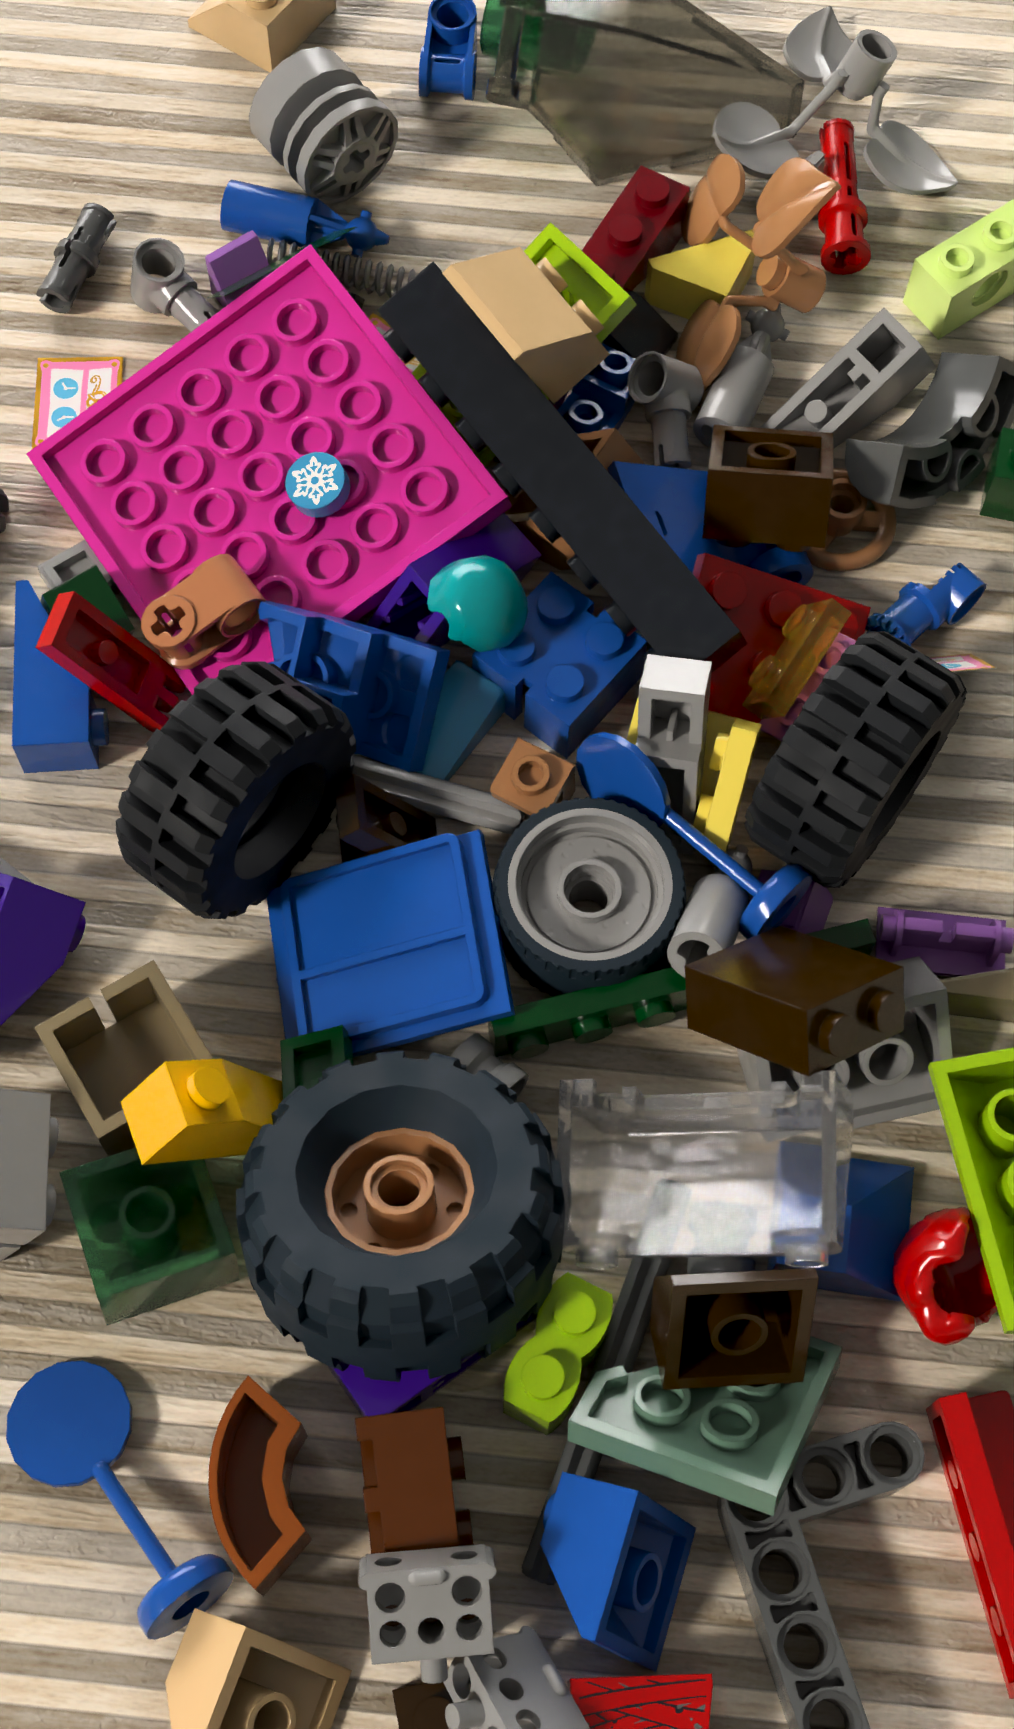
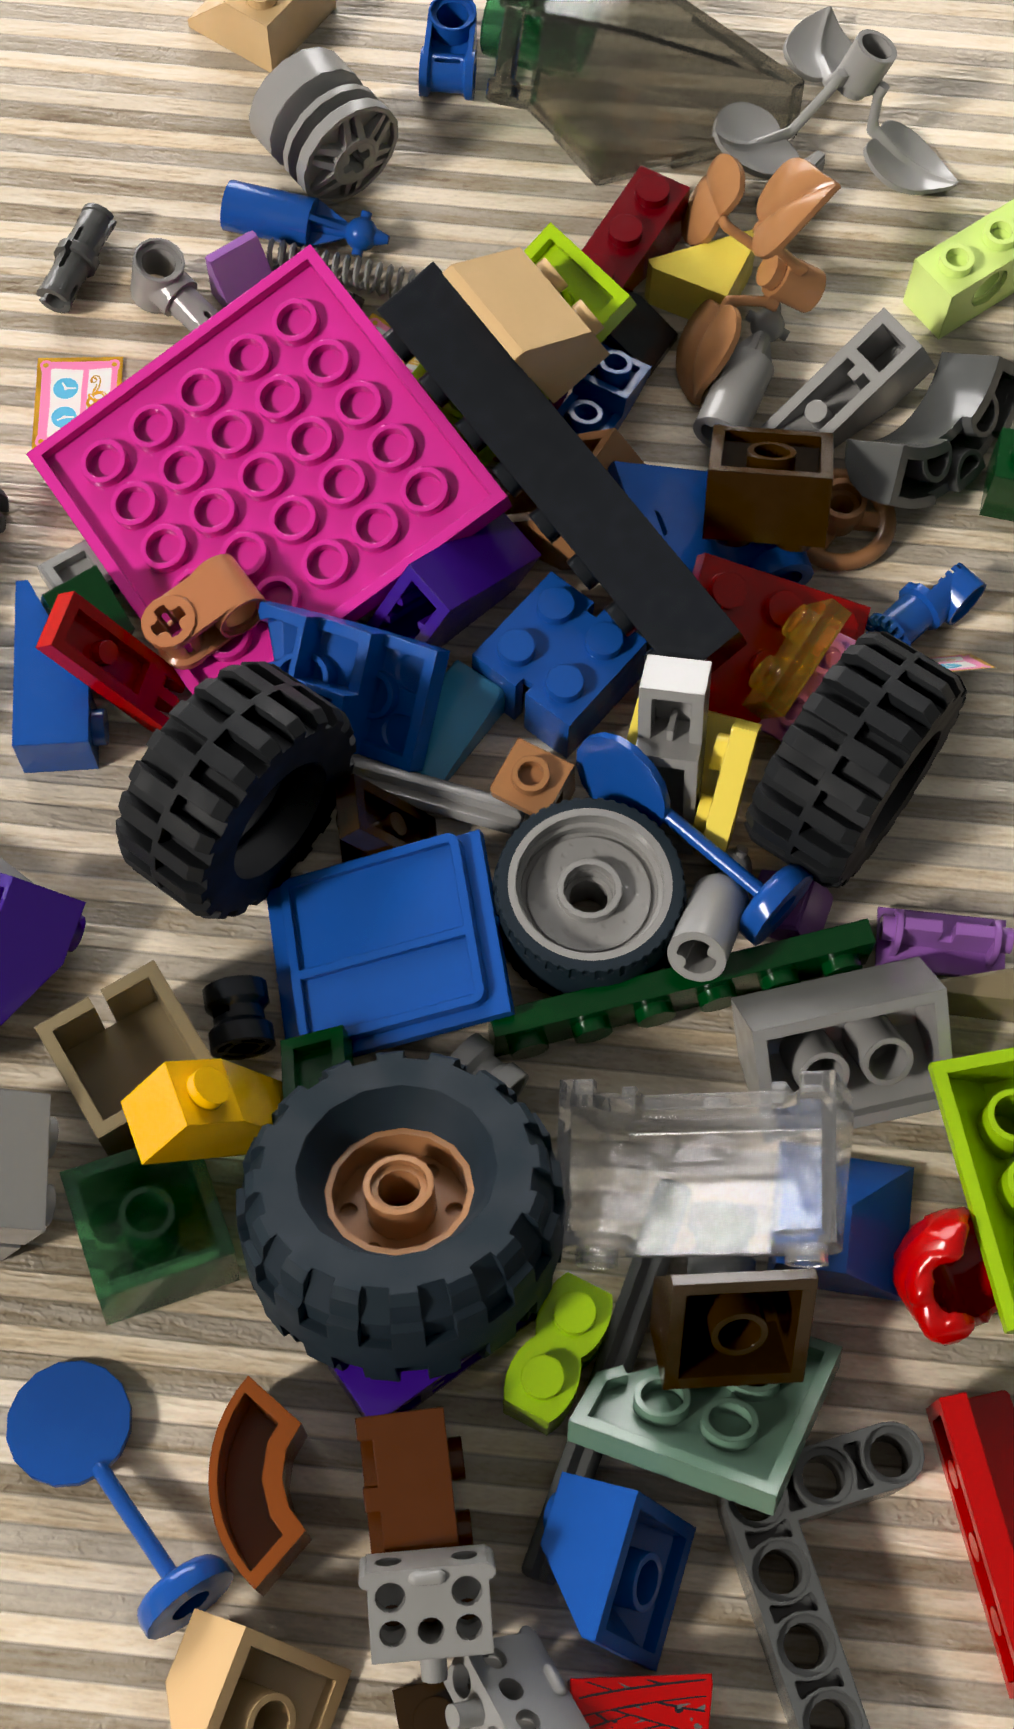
(239, 1017): none -> black wheel
(262, 272): sticker -> none
(317, 484): dark azure tile -> none
(480, 602): teal hair -> none
(670, 394): light grey pin -> none
(795, 999): dark brown brick -> none
(844, 214): red pin -> none

